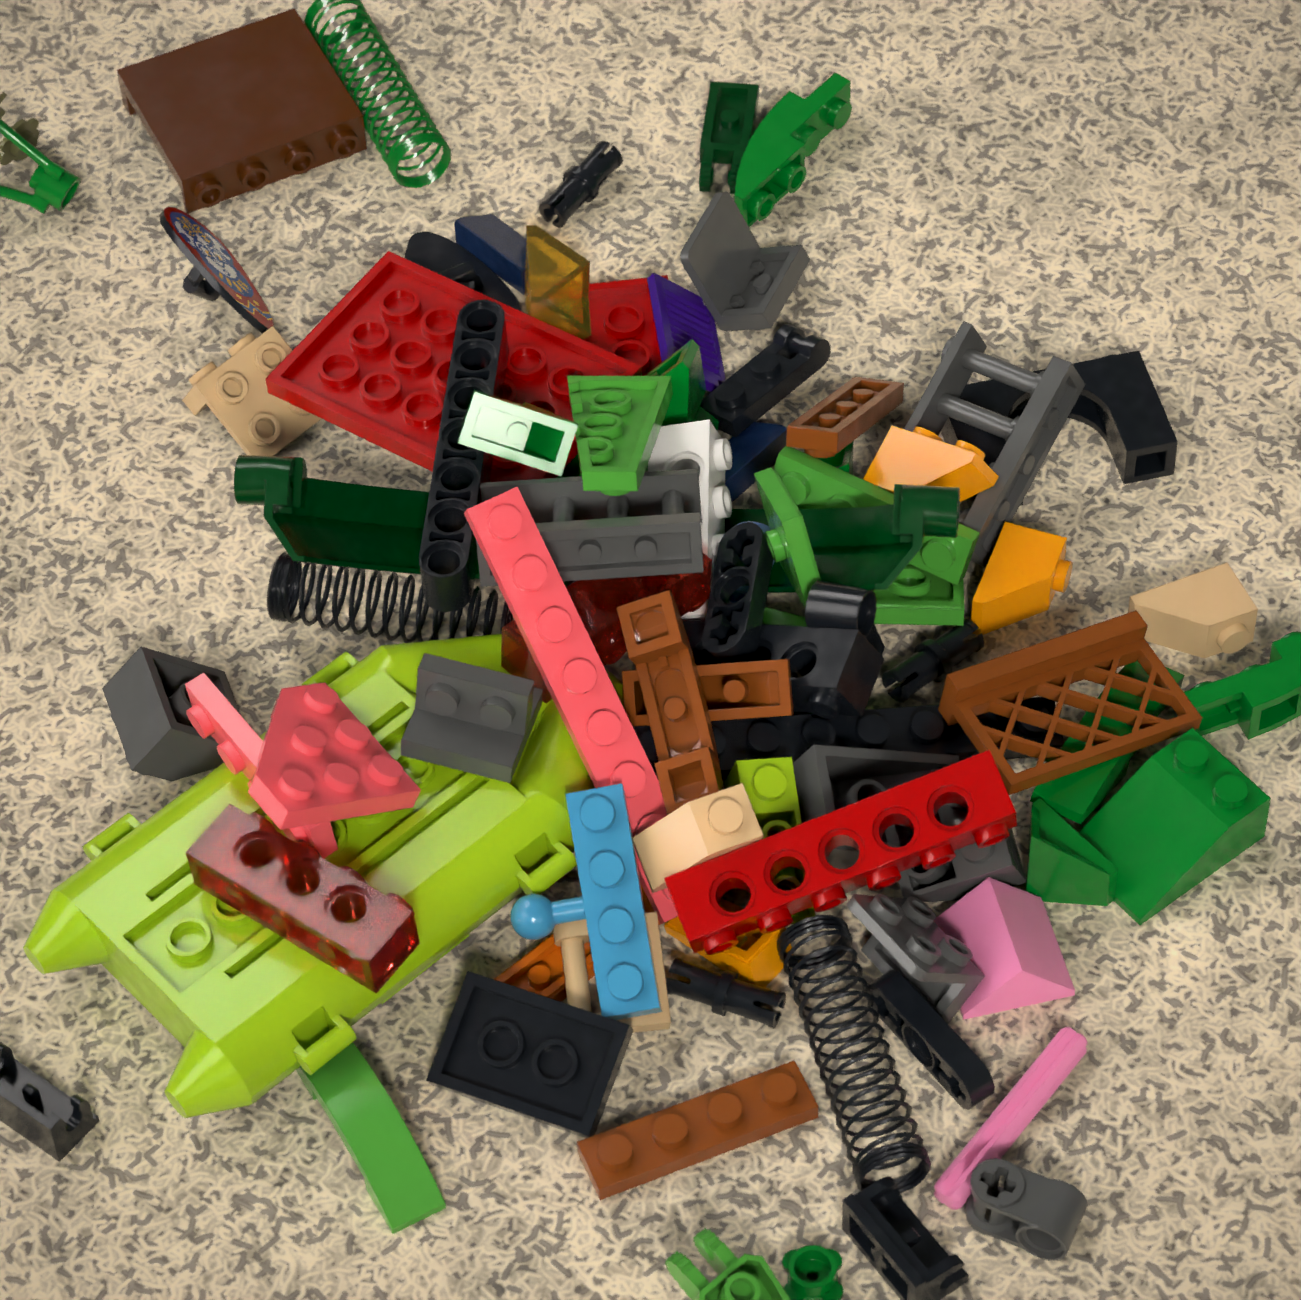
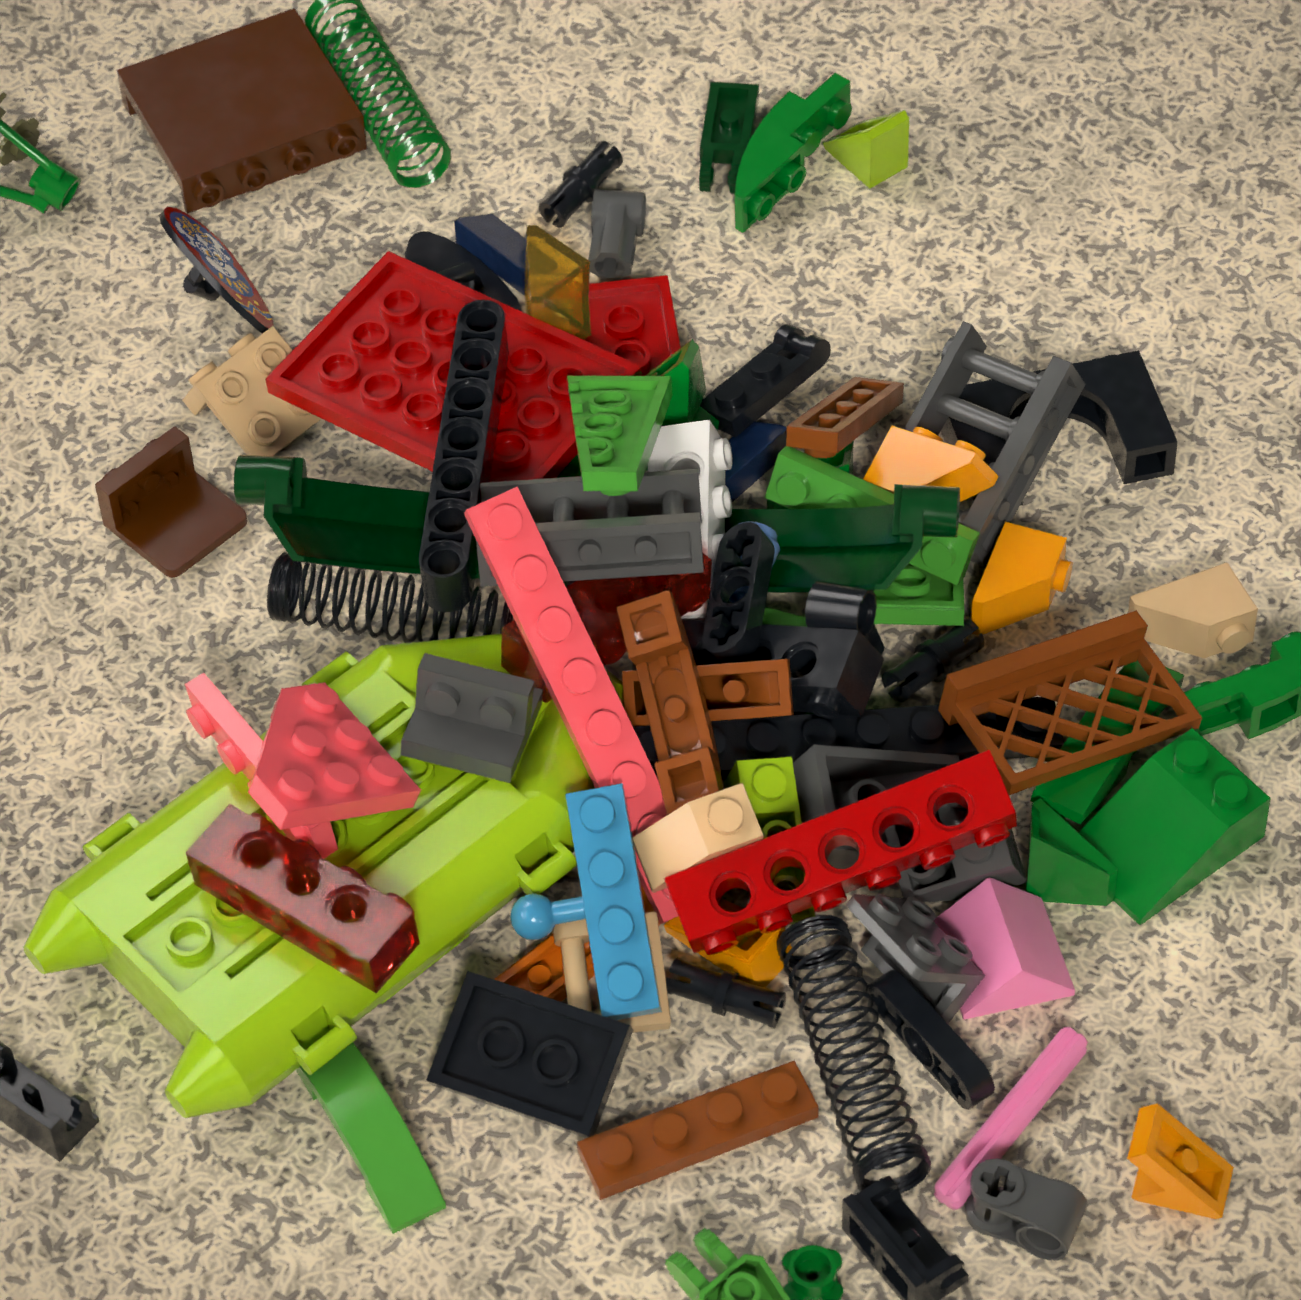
(151, 717): dark grey slope -> none
(166, 506): none -> reddish brown bracket
(518, 432): slope -> none
(615, 225): none -> dark grey piece
(684, 317): dark purple window -> none
(735, 276): dark grey bracket -> none
(787, 533): bright green plate -> none
(873, 147): none -> lime slope
(1176, 1166): none -> light orange slope

